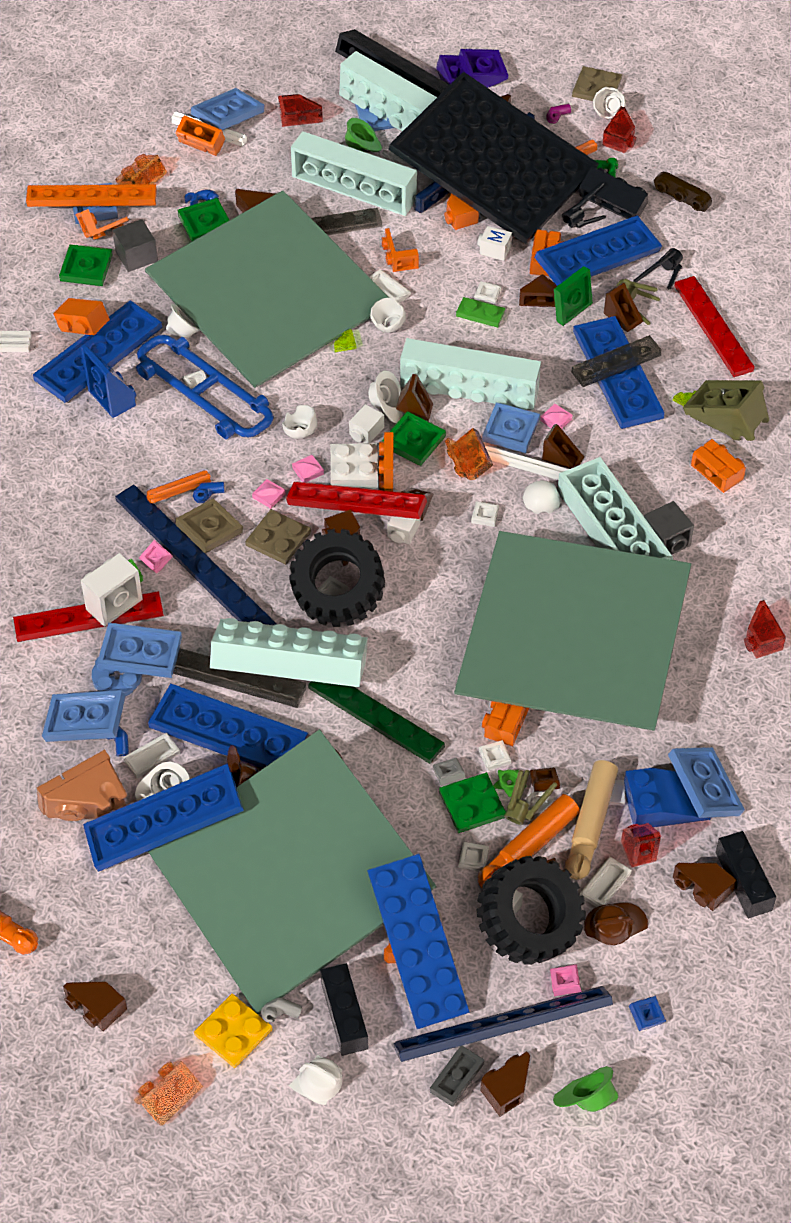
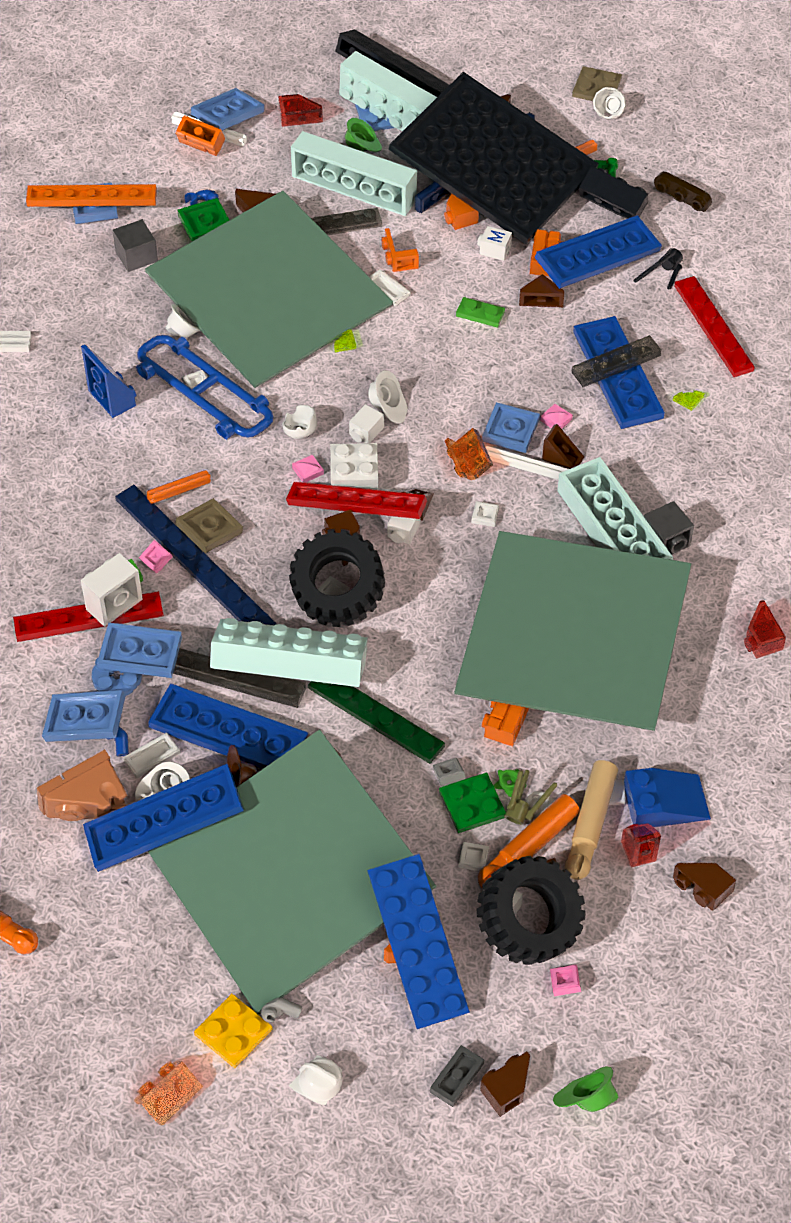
(81, 316): orange brick -> none
(85, 265): green plate -> none
(88, 224): orange bracket -> none
(99, 1002): reddish brown slope -> none
(115, 340): blue plate -> none
(145, 170): clear orange bracket -> none
(205, 490): blue arm -> none
(268, 493): bright pink tile -> none
(278, 536): dark tan plate -> none
(344, 1009): black brick -> none
(385, 311): white hair -> none
(386, 462): orange plate -> none
(415, 399): reddish brown slope -> none
(416, 438): green plate -> none
(471, 373): light aqua brick -> none
(481, 64): dark purple slope -> none
(487, 293): white tile -> none
(494, 755): white tile -> none
(502, 1023): dark blue tile -> none
(541, 497): white hair -> none
(544, 778): reddish brown tile -> none
(555, 112): magenta arm -> none
(573, 296): green plate -> none
(575, 215): black plant -> none
(605, 882): white tile -> none
(615, 922): reddish brown piece -> none
(620, 132): clear red slope -> none
(620, 304): reddish brown slope -> none
(633, 290): olive plant -> none
(647, 1013): blue tile -> none
(706, 782): medium blue plate -> none
(718, 465): orange brick -> none
(730, 406): olive piece -> none
(751, 882): black brick -> none

